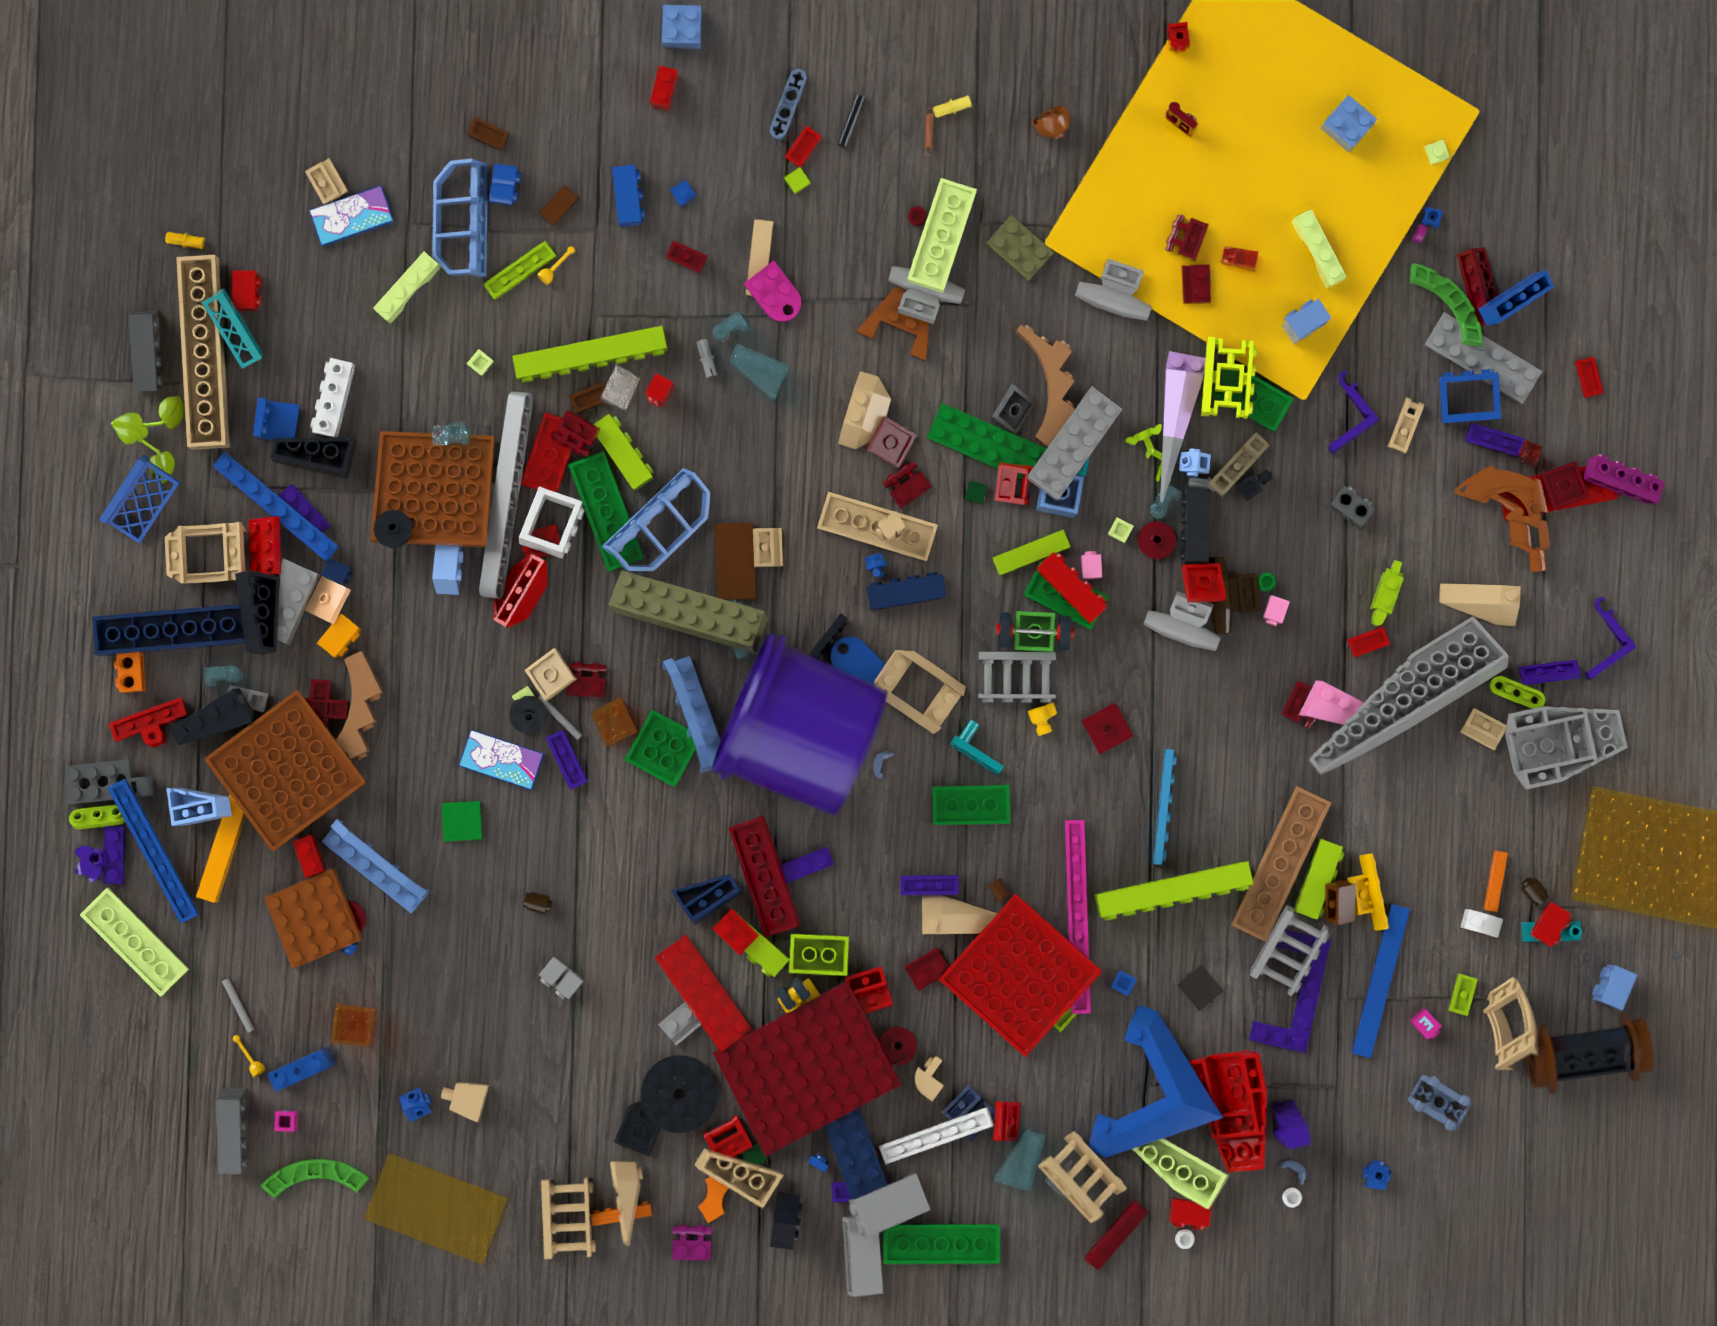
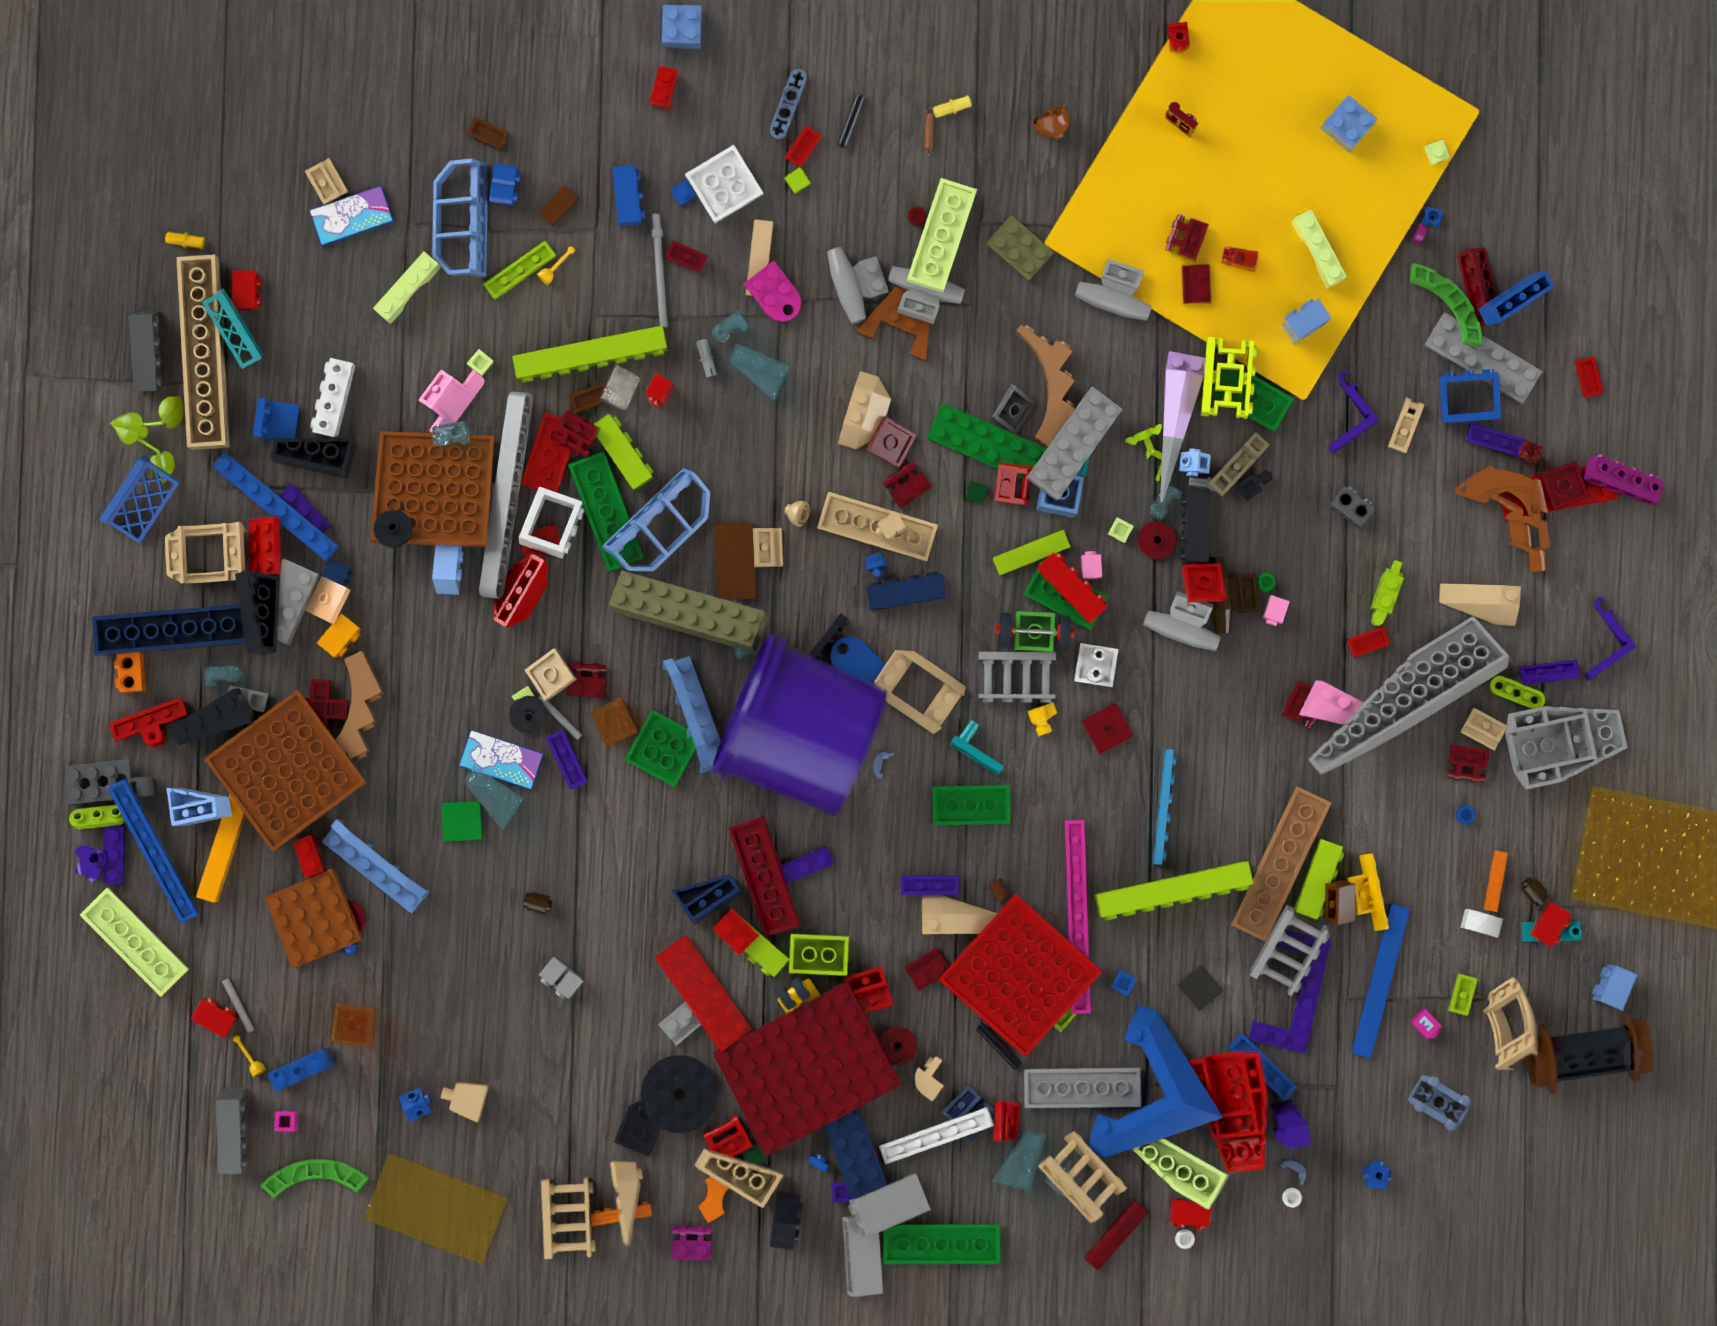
(215, 1017): none -> red brick
(450, 397): none -> bright pink plate
(494, 796): none -> clear light blue wedge
(657, 233): none -> light grey bar
(724, 184): none -> white plate
(798, 512): none -> tan brick
(855, 282): none -> light grey plate
(999, 1046): none -> black axle
(1082, 1087): none -> light grey plate
(1096, 665): none -> white plate
(1273, 1075): none -> blue plate
(1465, 814): none -> blue plate
(1469, 757): none -> dark red plate

